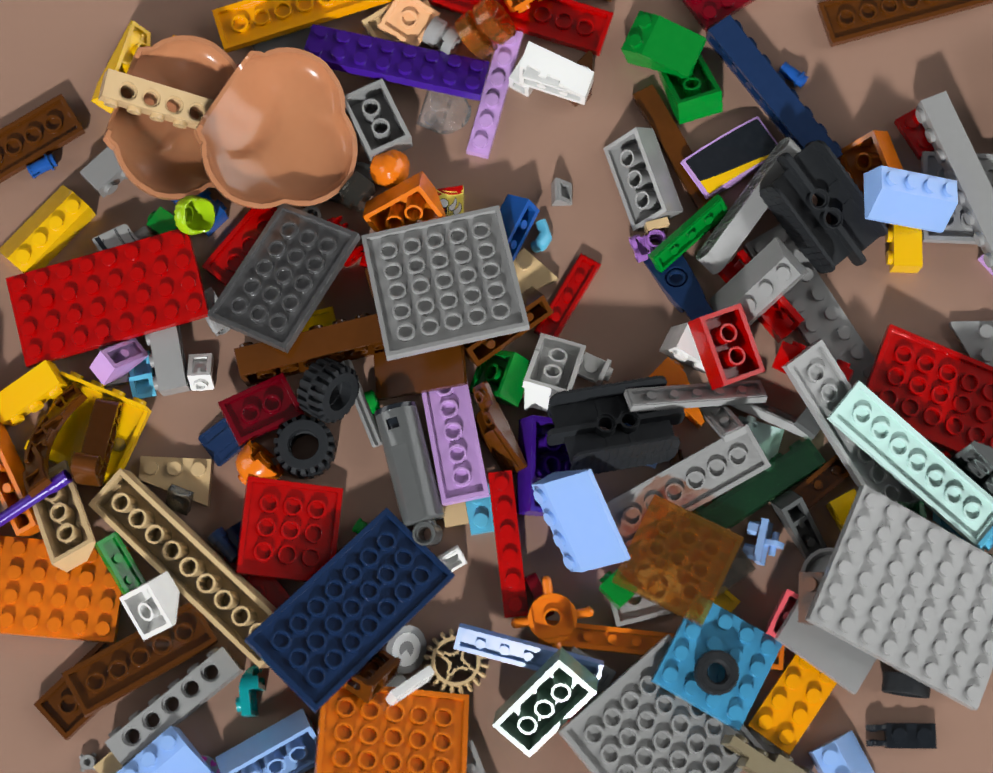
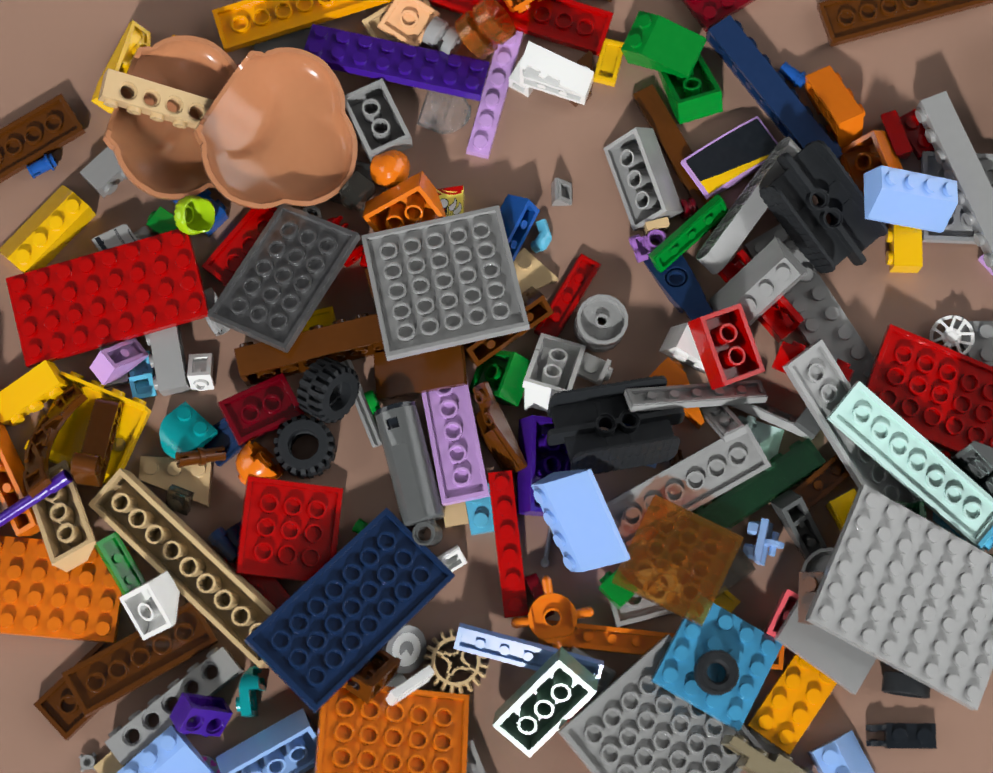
(184, 431): none -> teal slope
(200, 456): none -> reddish brown pin
(200, 715): none -> dark purple brick
(545, 562): none -> light grey hinge
(596, 336): none -> light grey wheel
(609, 62): none -> yellow tile
(689, 208): none -> dark red bush
(836, 104): none -> orange wedge
(897, 134): none -> red slope
(952, 336): none -> white wheel

